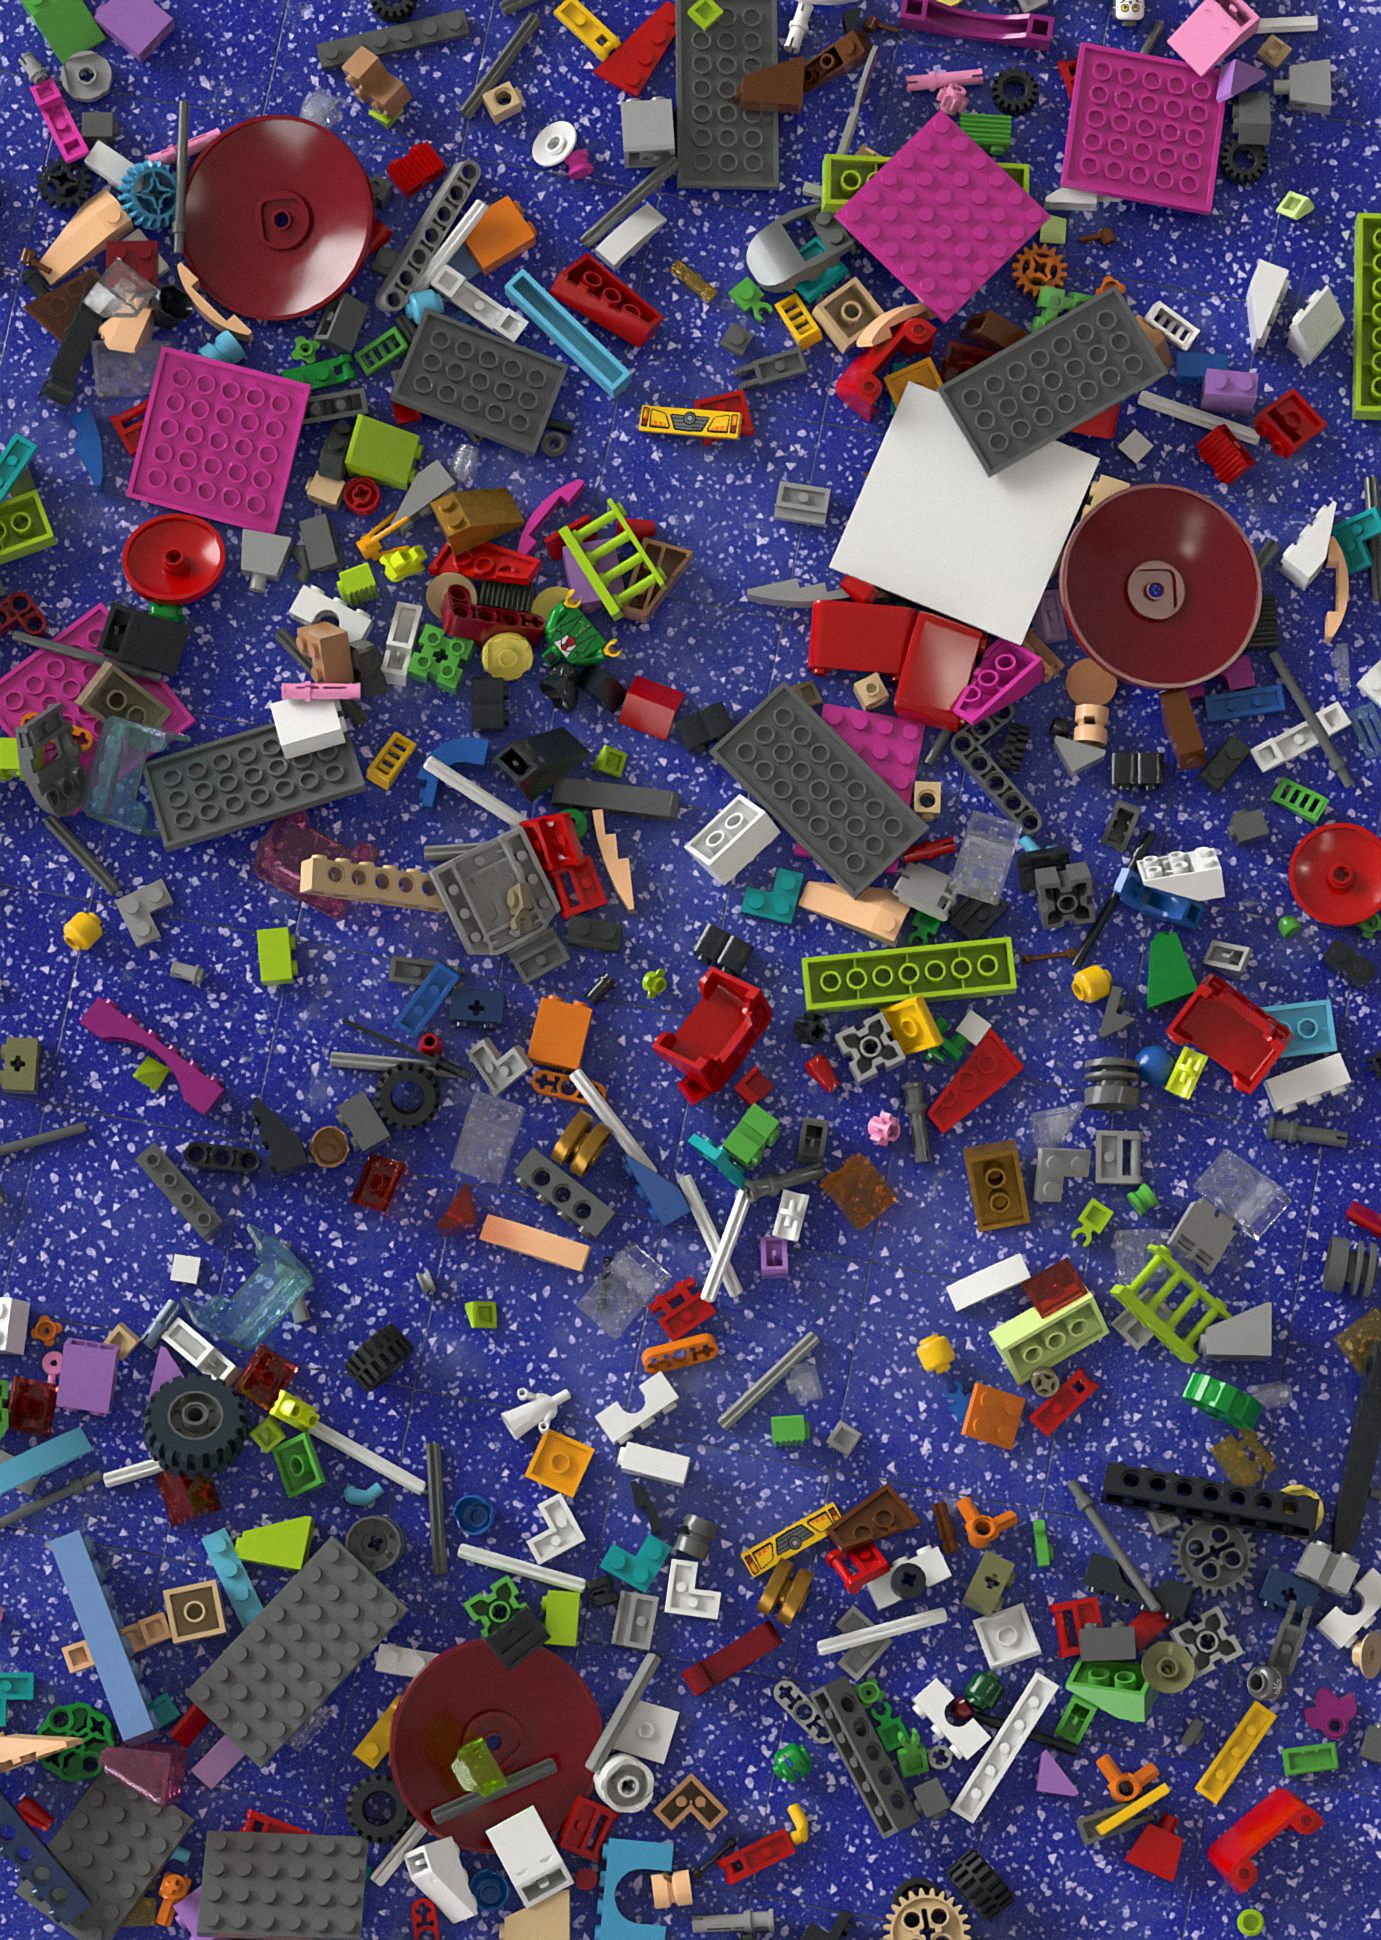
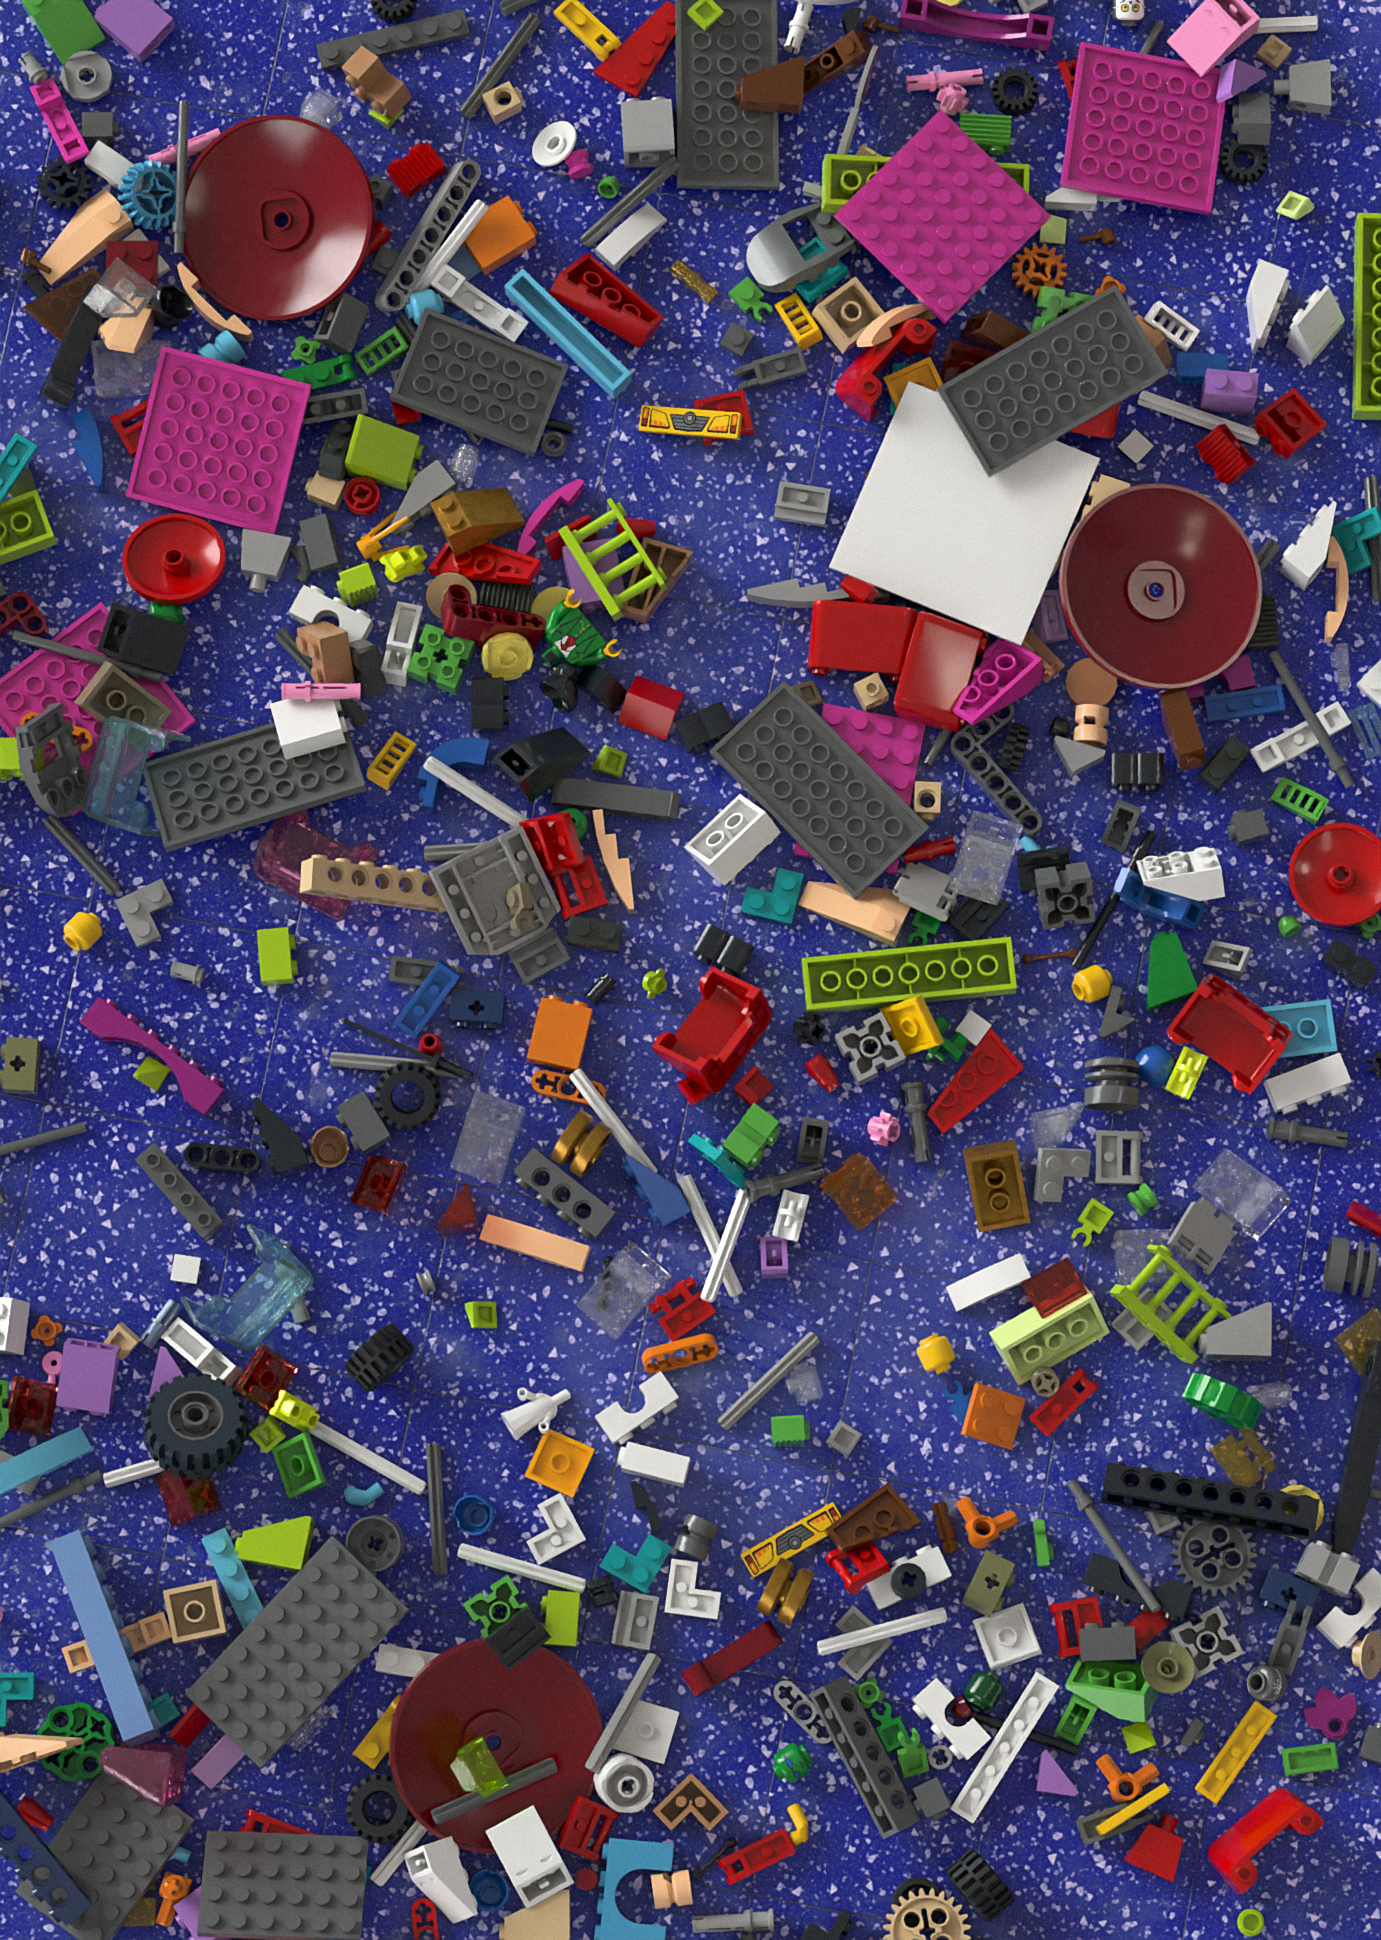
(499, 1070): light grey plate -> none
(603, 187): none -> bright green hinge
(1138, 1737): none -> lime slope

